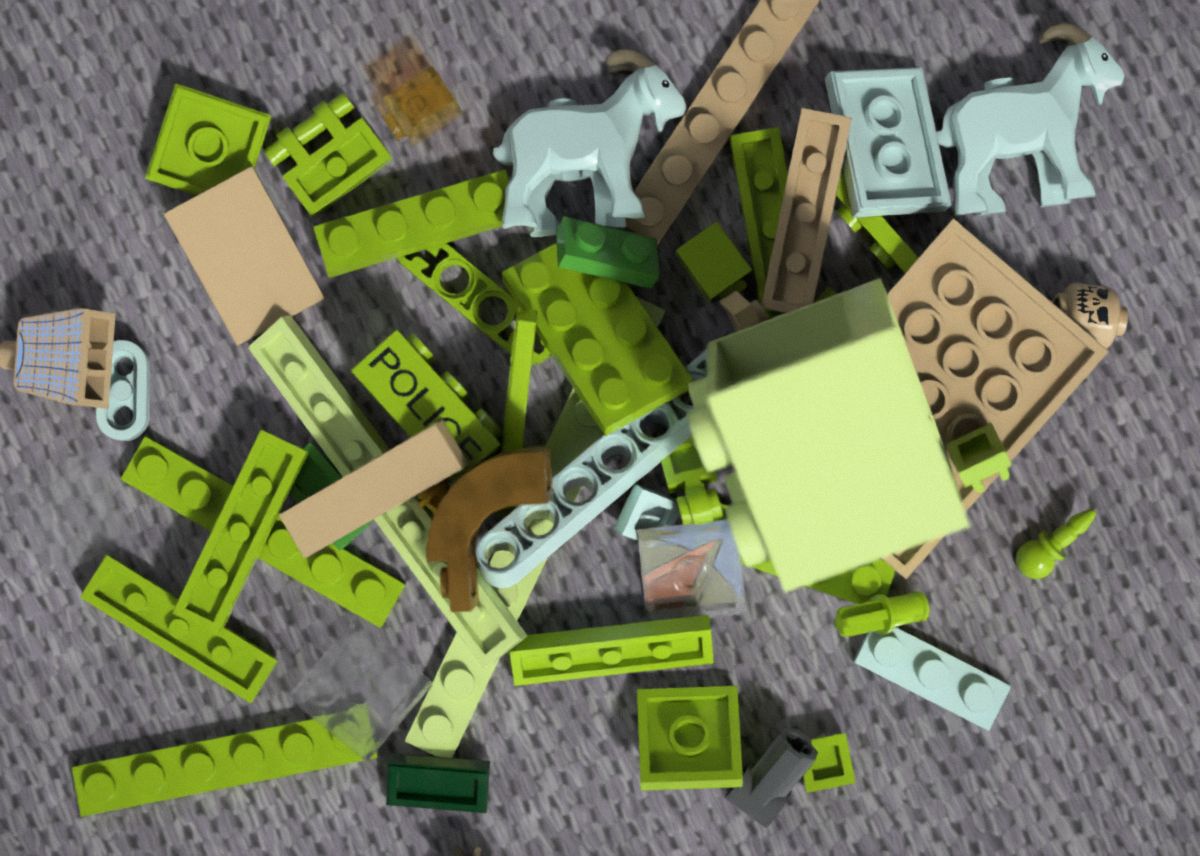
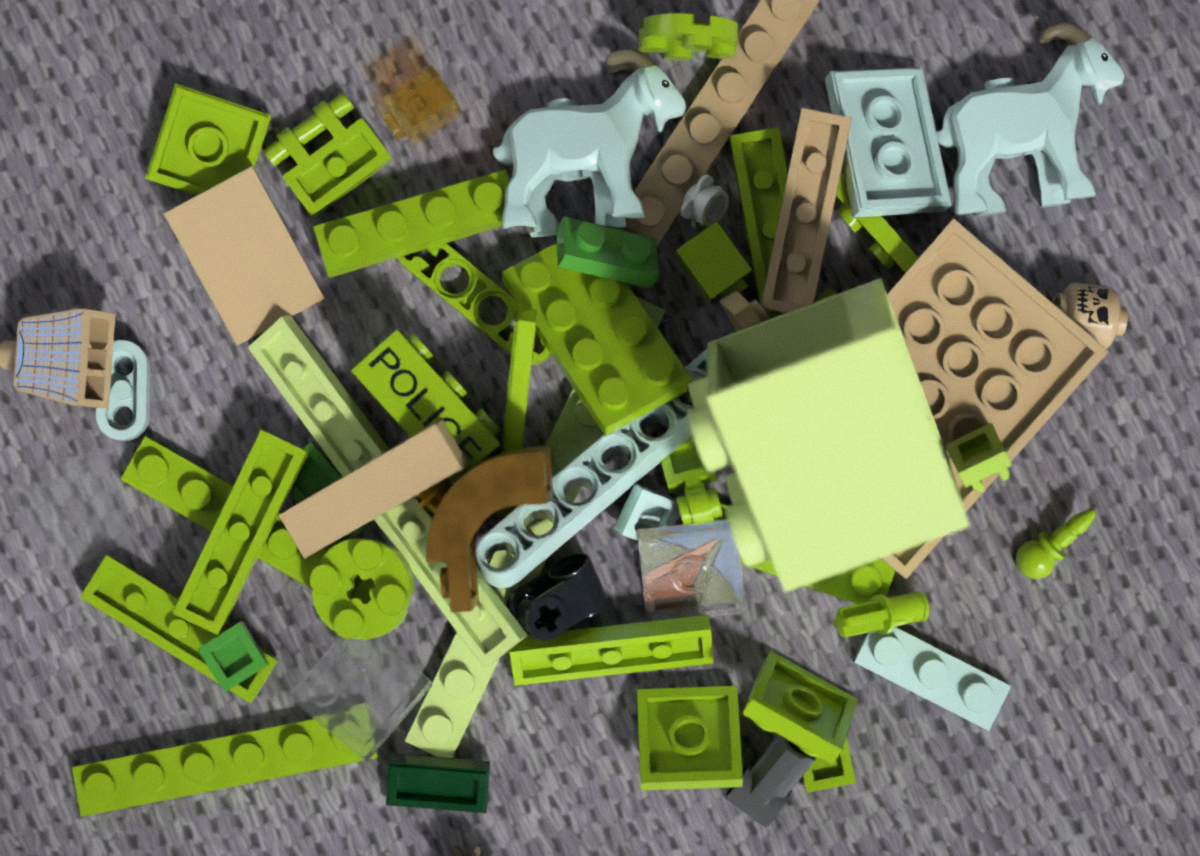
(233, 656): none -> bright green plate
(390, 597): none -> lime plate
(559, 597): none -> black piece
(663, 31): none -> lime plate
(704, 203): none -> white plate
(800, 707): none -> lime plate

